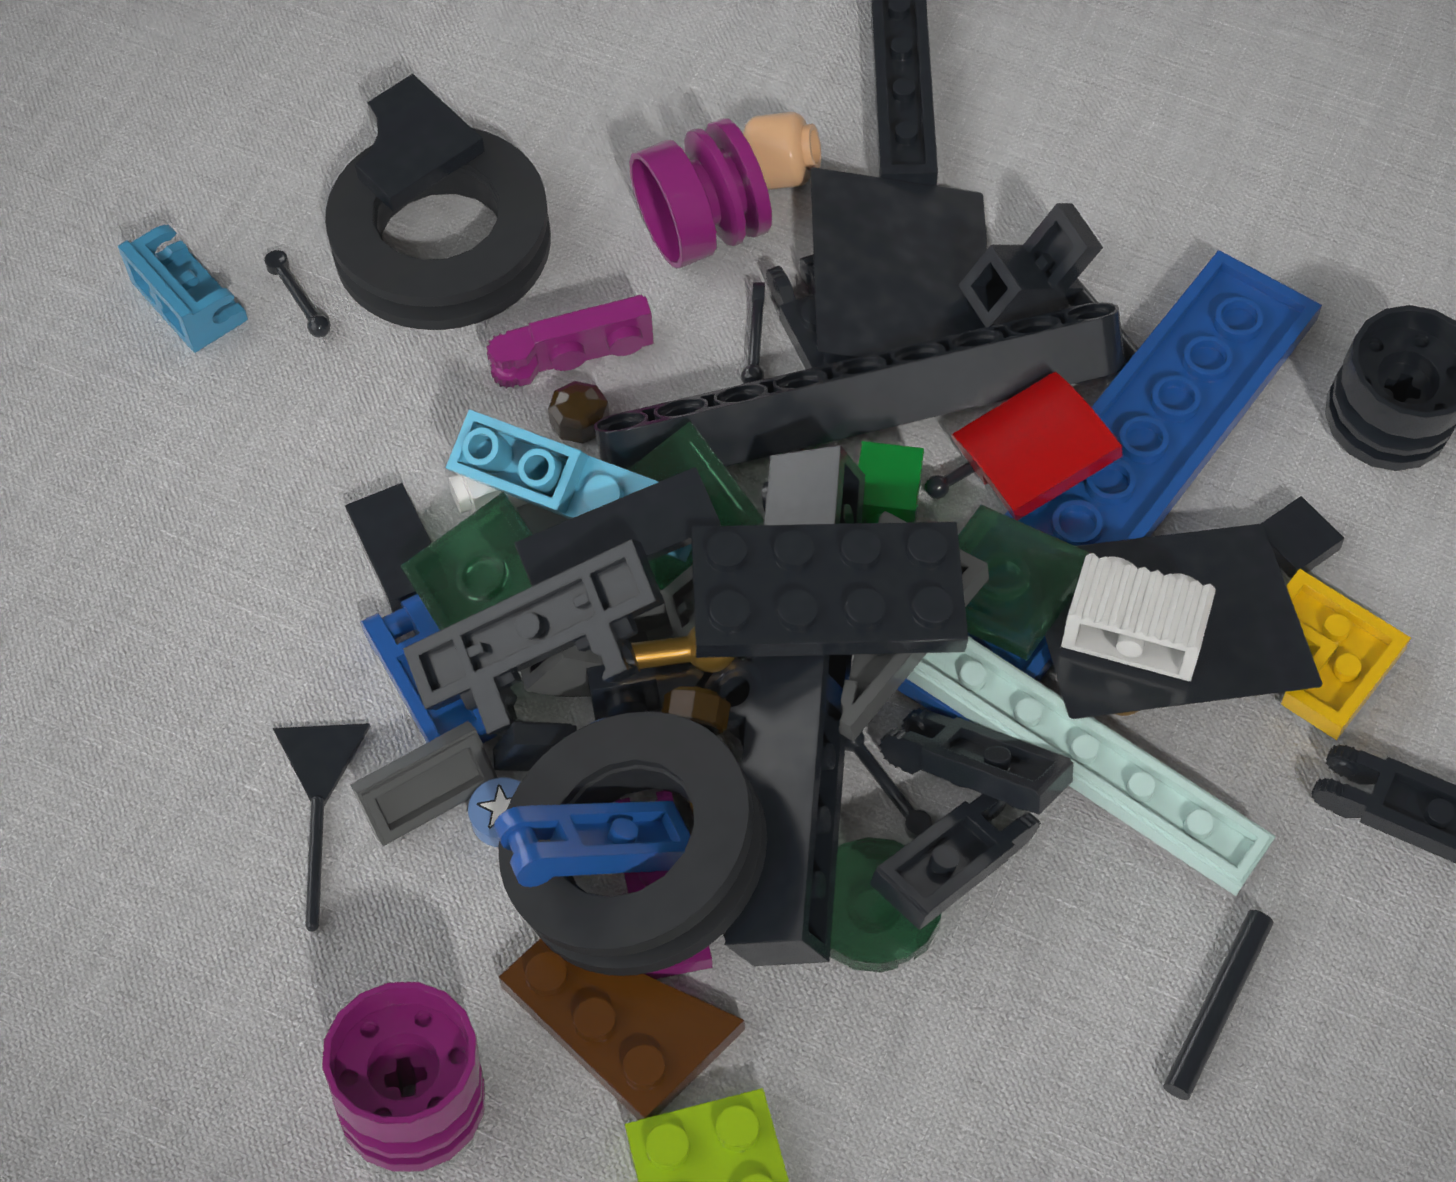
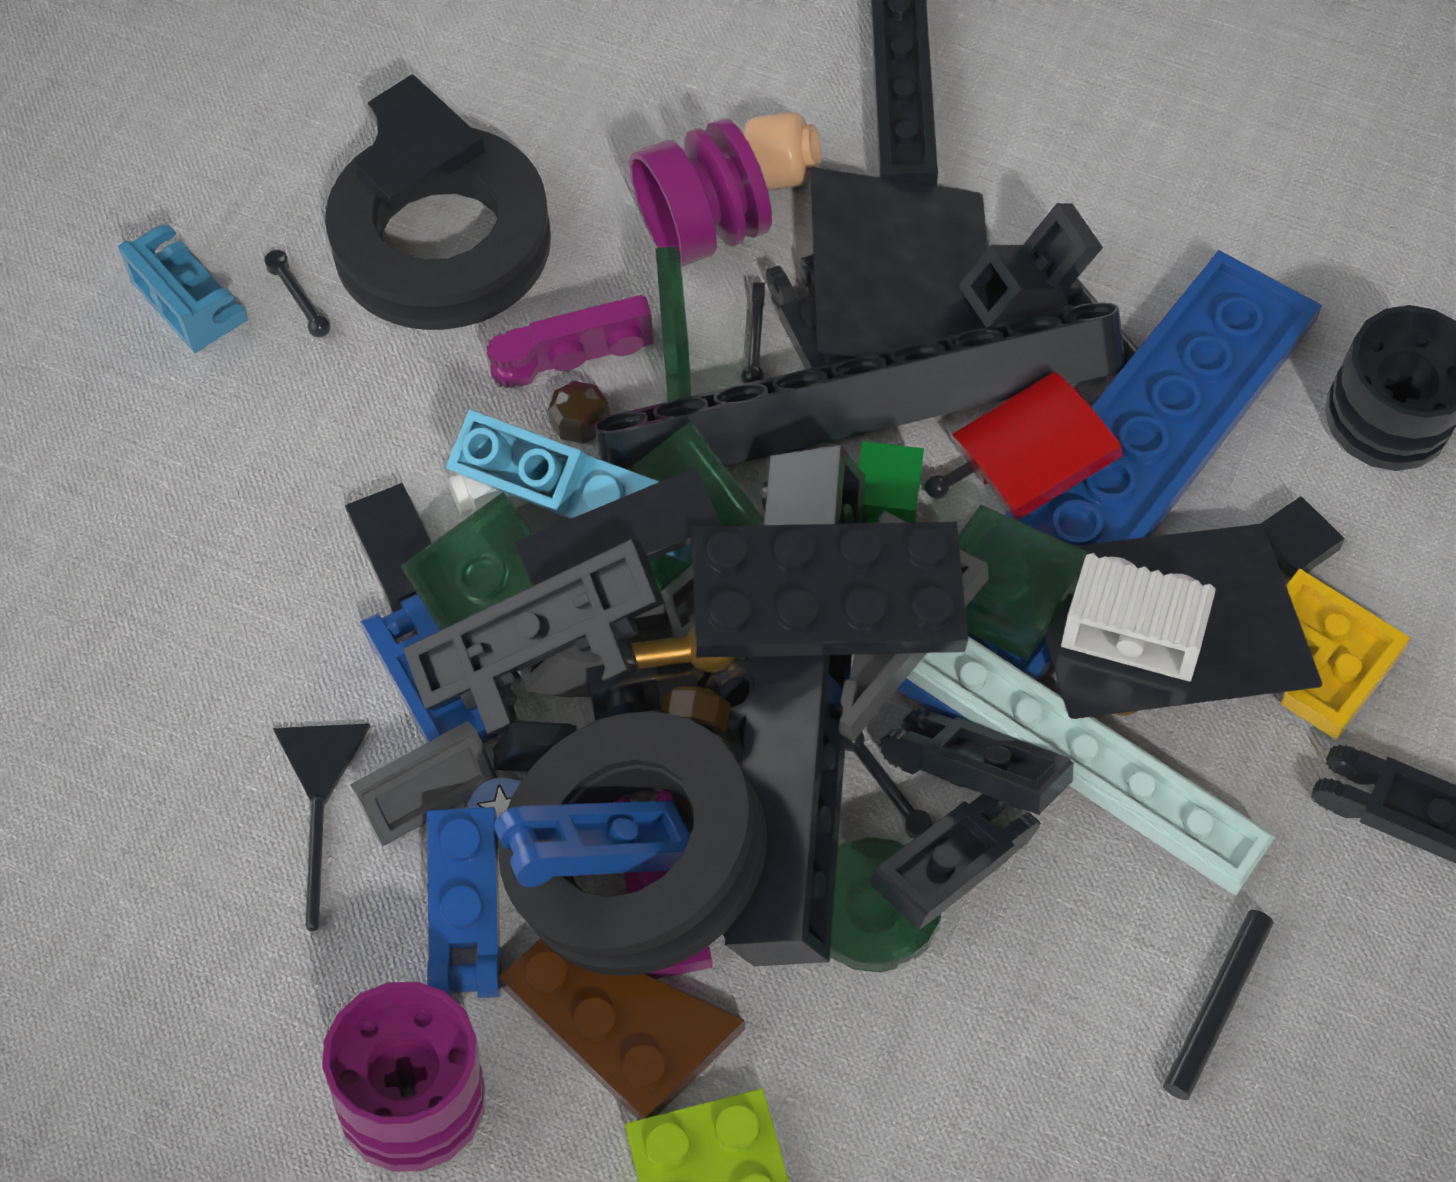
(463, 900): none -> blue plate
(673, 323): none -> clear green tile

